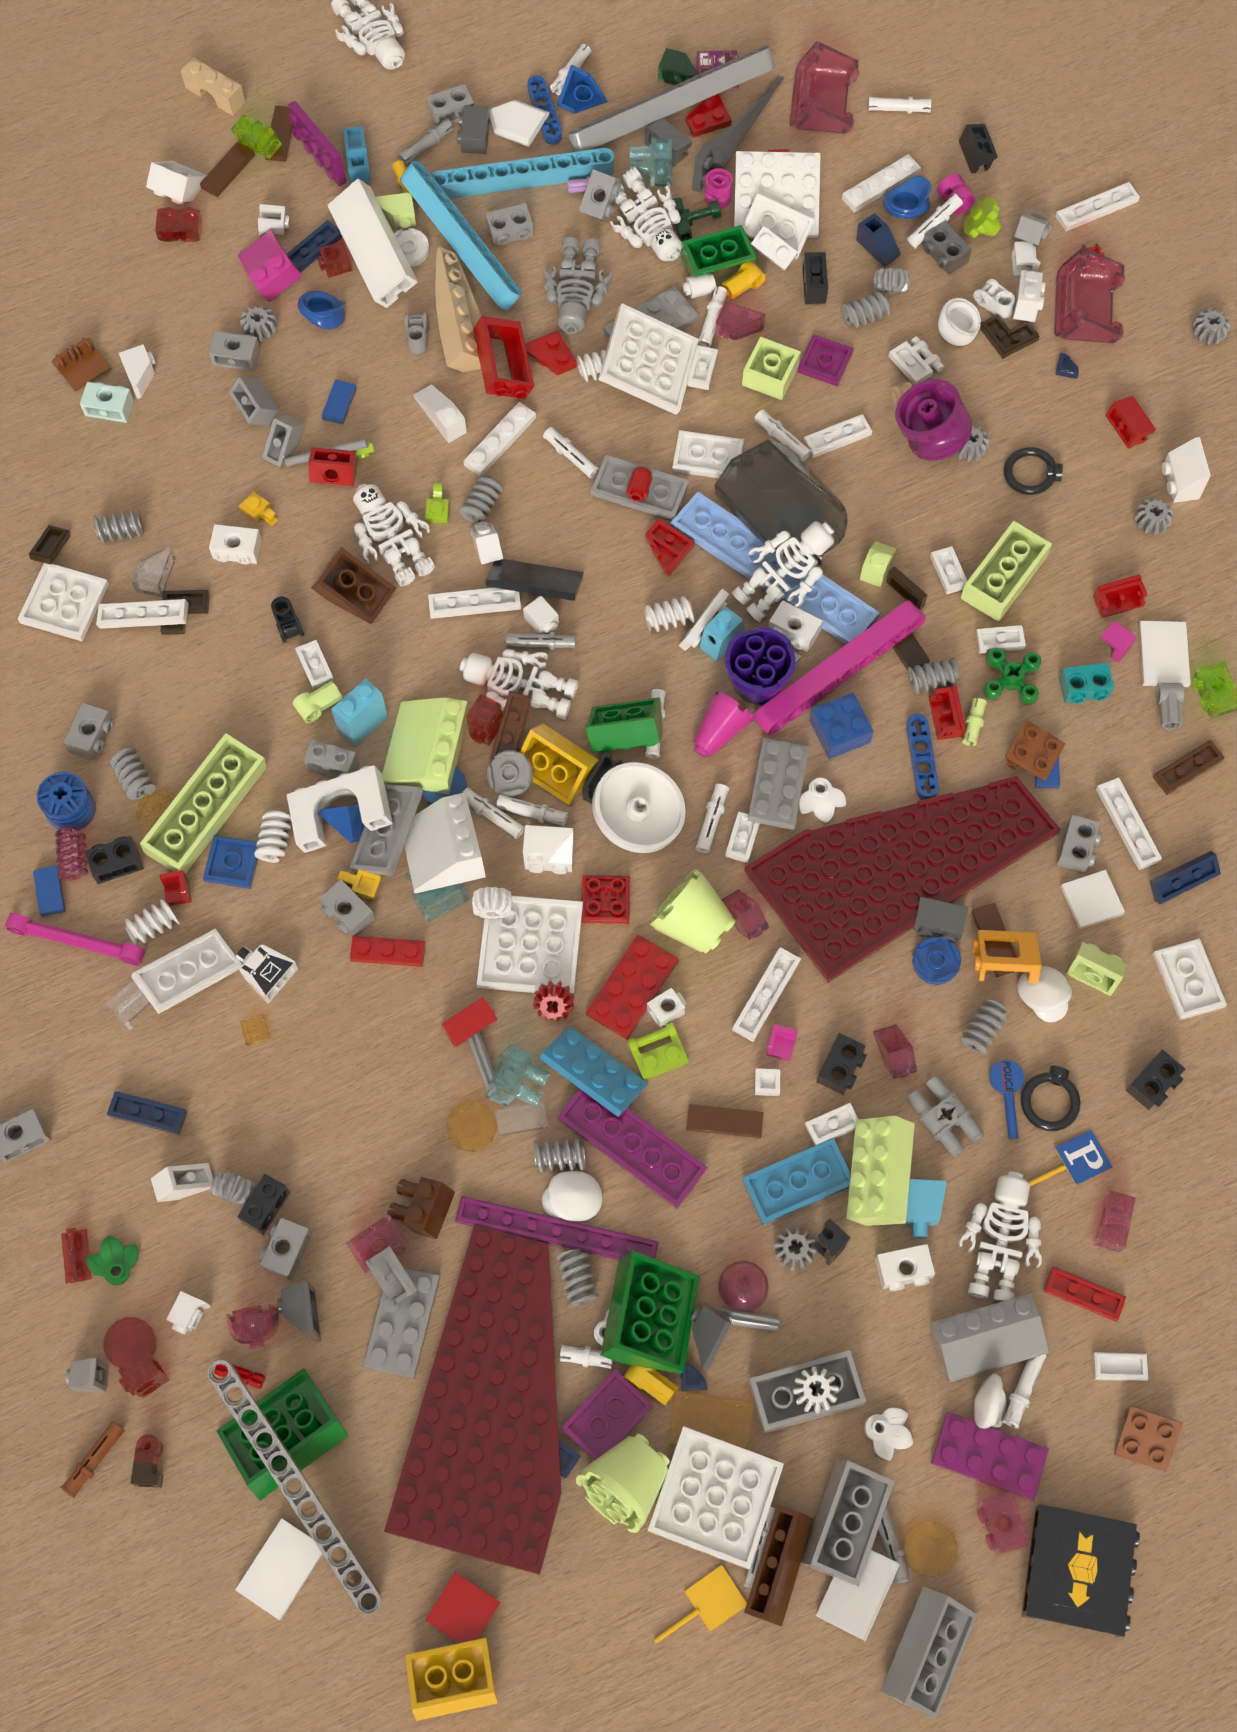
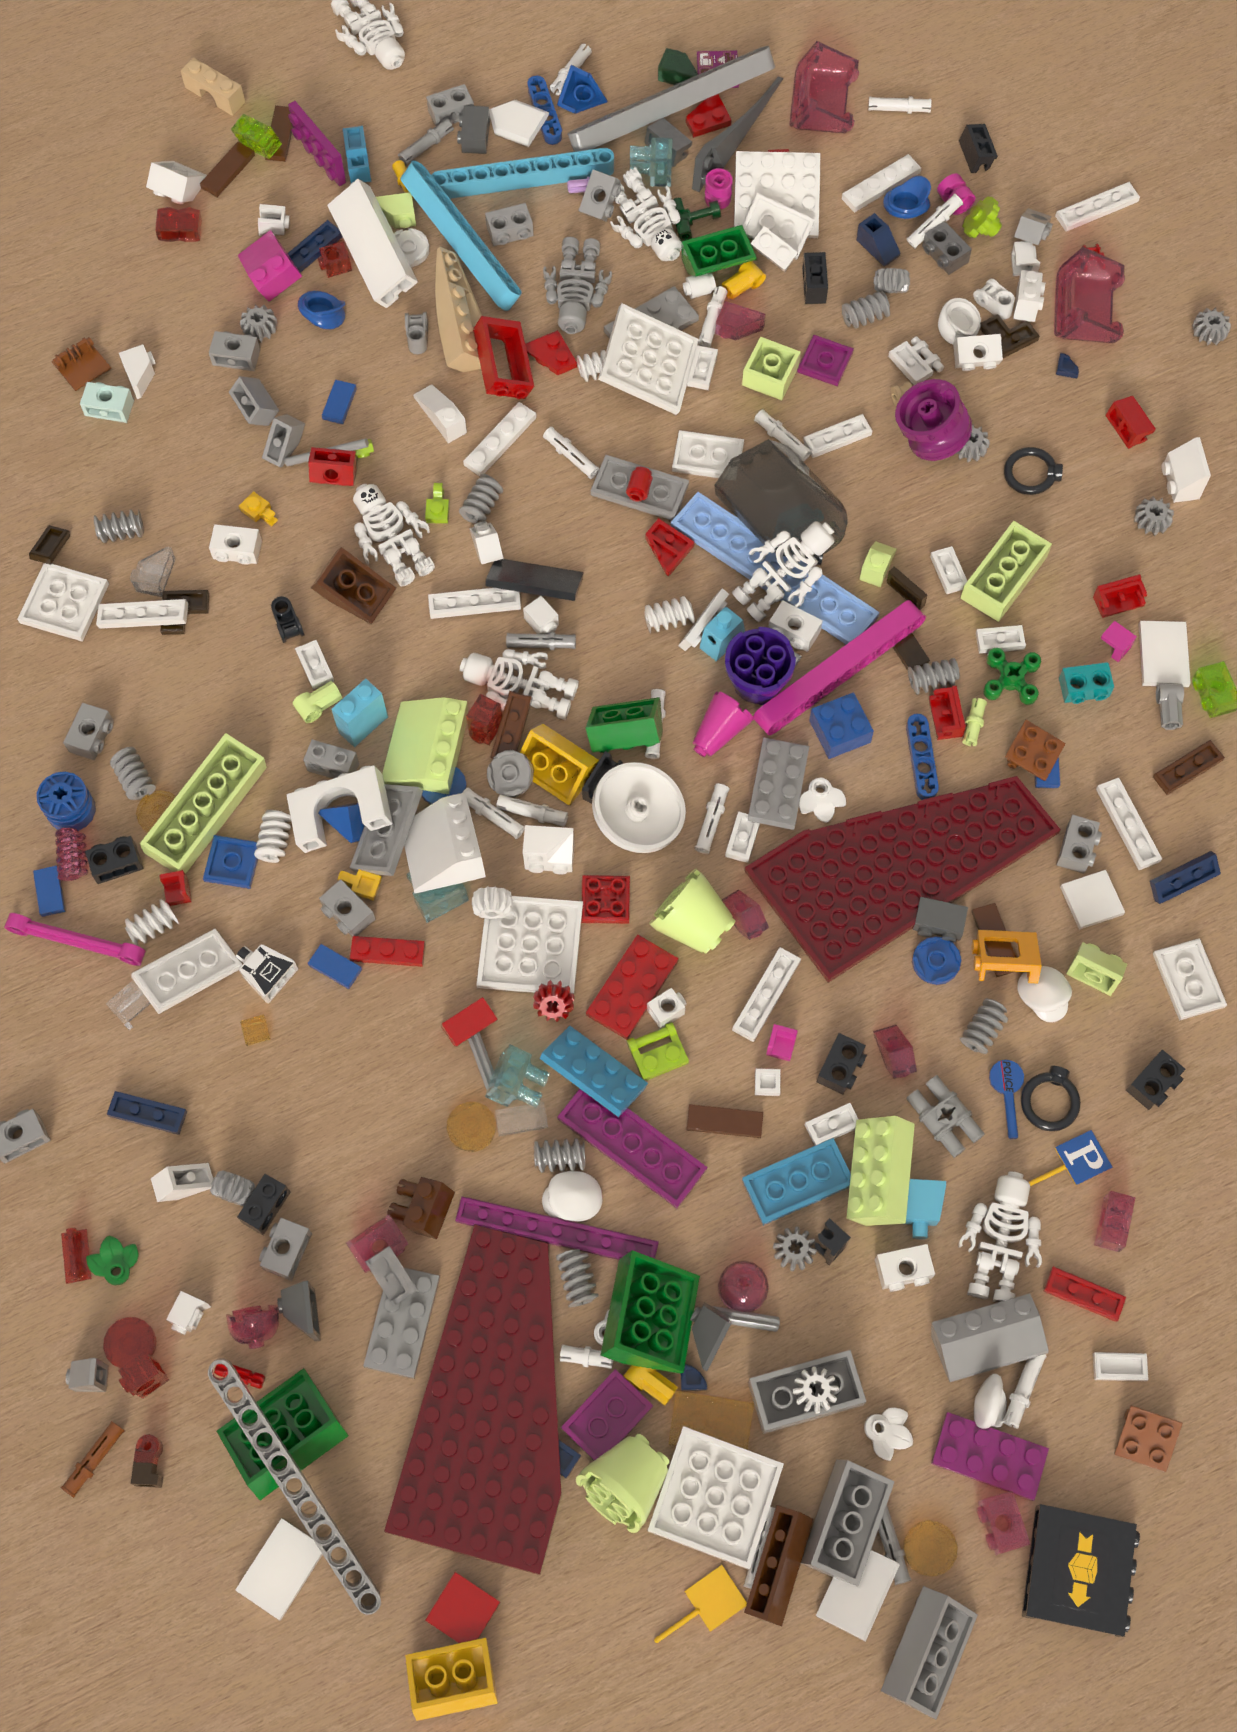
(334, 966): none -> blue tile
(989, 346): none -> white brick

